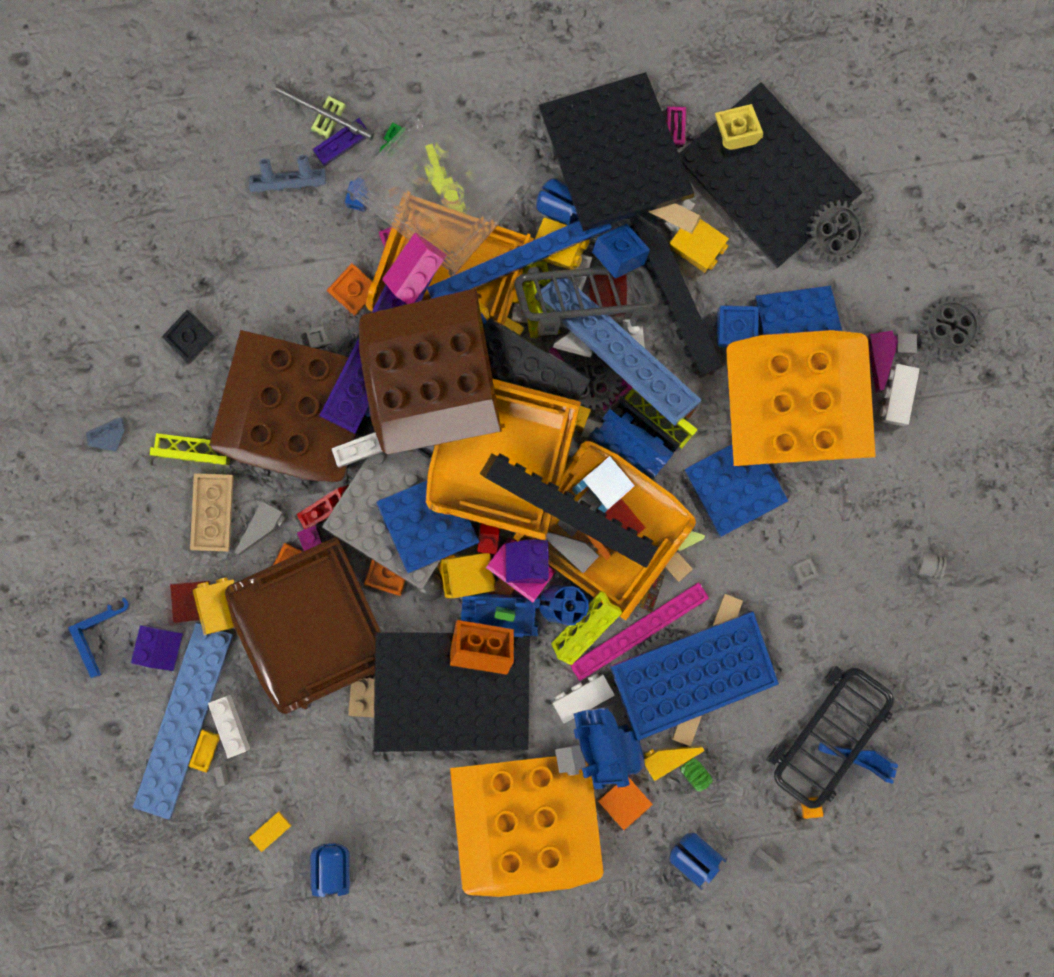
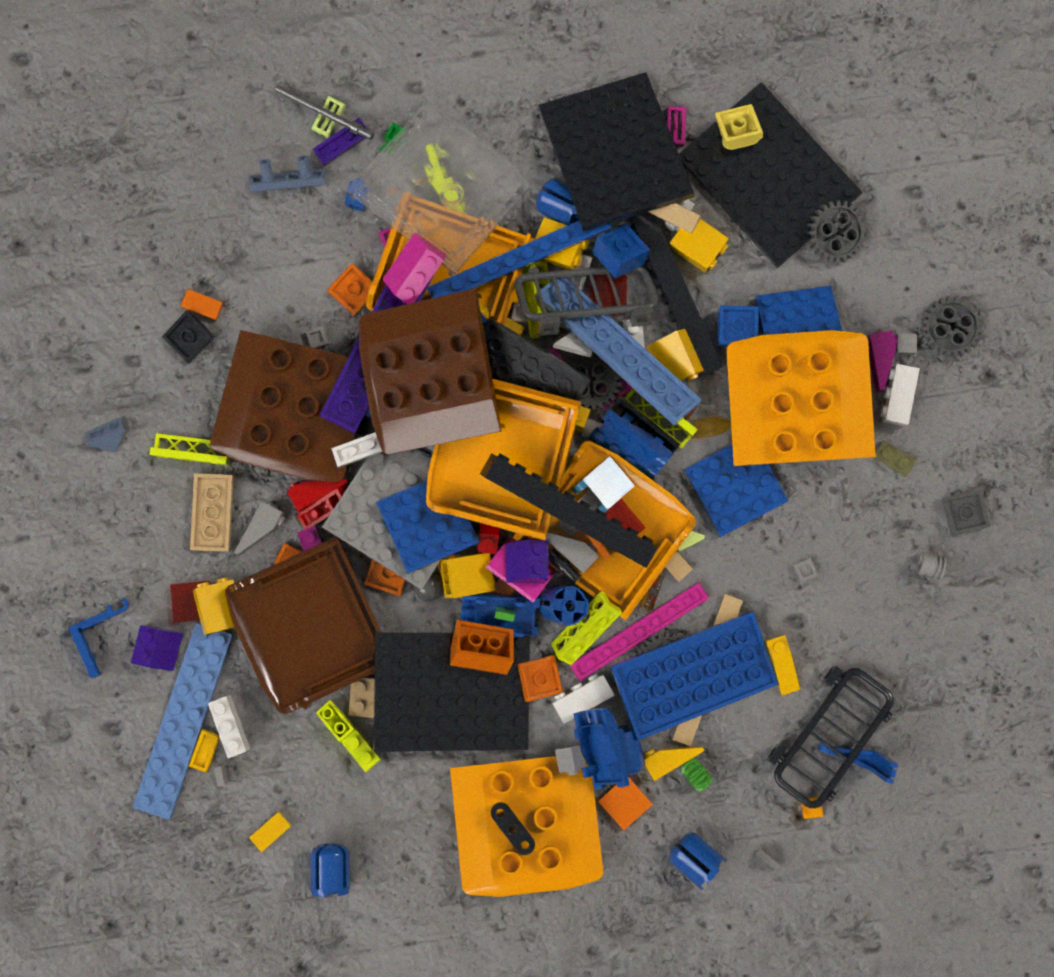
(202, 304): none -> orange tile
(309, 492): none -> red slope
(348, 735): none -> neon yellow slope
(509, 819): none -> black plate
(539, 678): none -> orange tile
(563, 566): none -> black pin
(677, 355): none -> yellow brick
(711, 427): none -> clear yellow plate
(782, 664): none -> yellow slope
(894, 458): none -> olive plate
(966, 512): none -> dark grey plate

